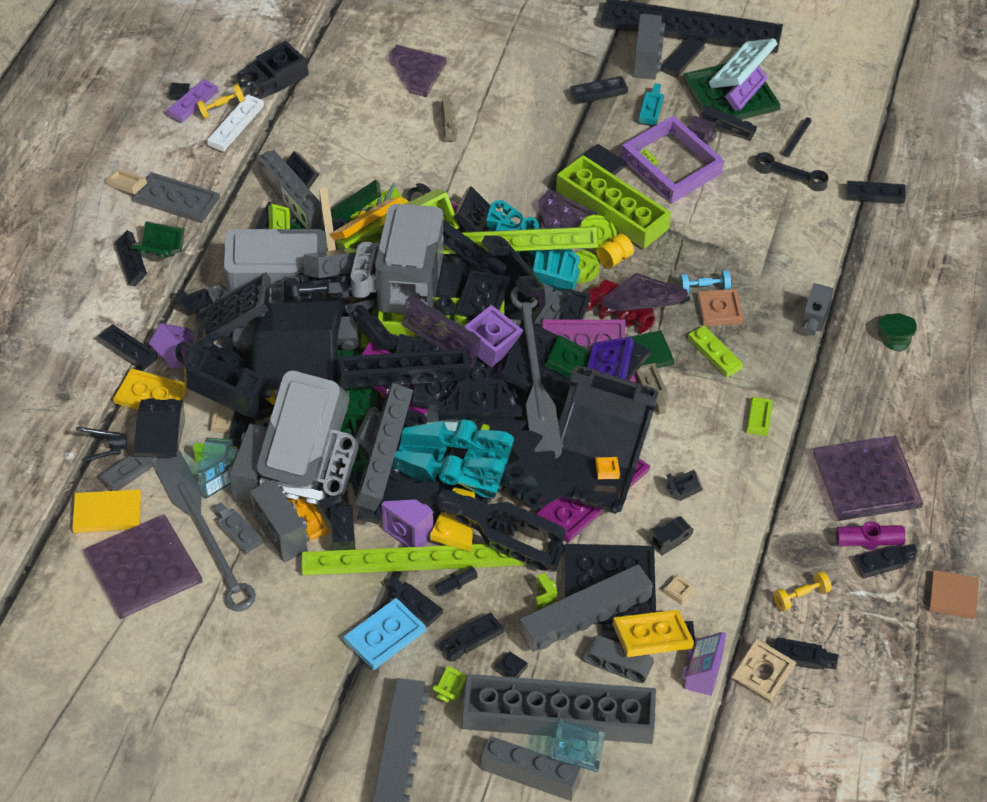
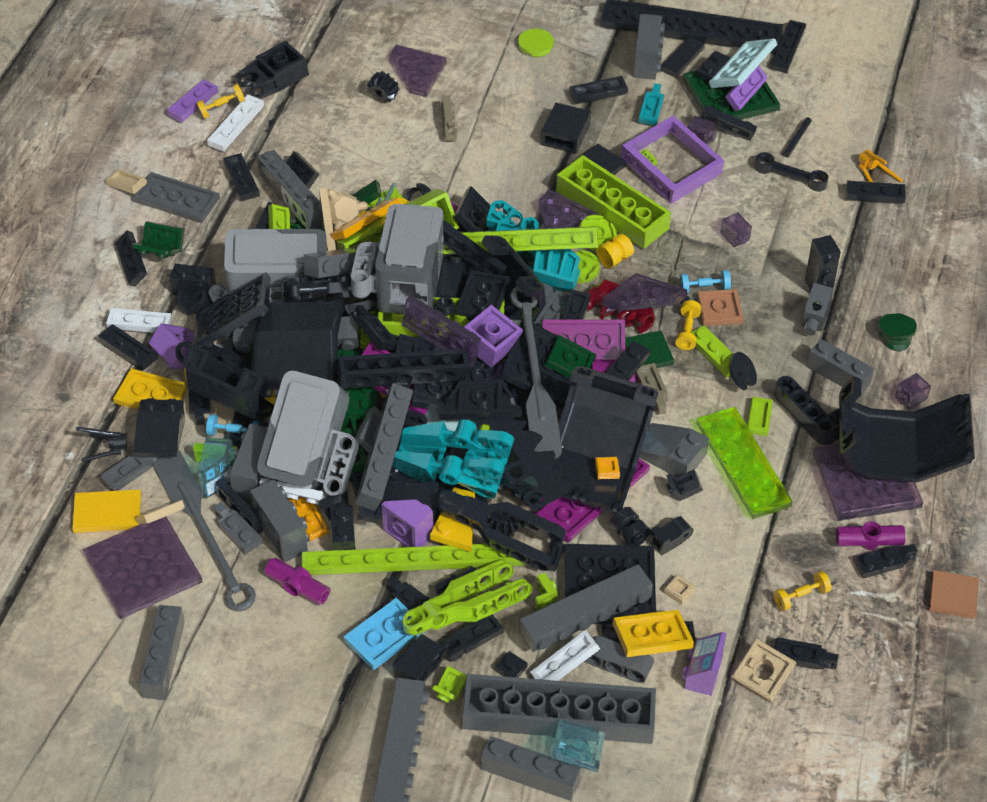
(137, 320): none -> white plate
(160, 512): none -> tan tile
(162, 652): none -> dark grey brick
(178, 90): black tile -> none
(191, 278): none -> black brick
(199, 405): none -> black hinge
(212, 426): none -> medium azure wheel
(236, 503): none -> black tile
(241, 176): none -> black plate
(297, 581): none -> magenta piece
(344, 208): none -> tan rock
(383, 87): none -> black gear
(419, 660): none -> black brick
(448, 606): none -> lime piece
(536, 42): none -> lime tile
(565, 128): none -> black brick
(566, 658): none -> white plate
(612, 356): dark purple tile -> none
(629, 526): none -> black wheel
(674, 448): none -> dark grey slope
(690, 310): none -> yellow wheel
(712, 65): none -> black plate
(736, 229): none -> clear purple brick
(742, 369): none -> black piece
(744, 463): none -> clear neon green plate
(788, 46): none -> black tile
(802, 407): none -> black beam
(822, 262): none -> black brick
(838, 365): none -> dark grey brick
(869, 160): none -> light orange plant
(904, 443): none -> black windscreen
(912, 391): none -> clear purple brick

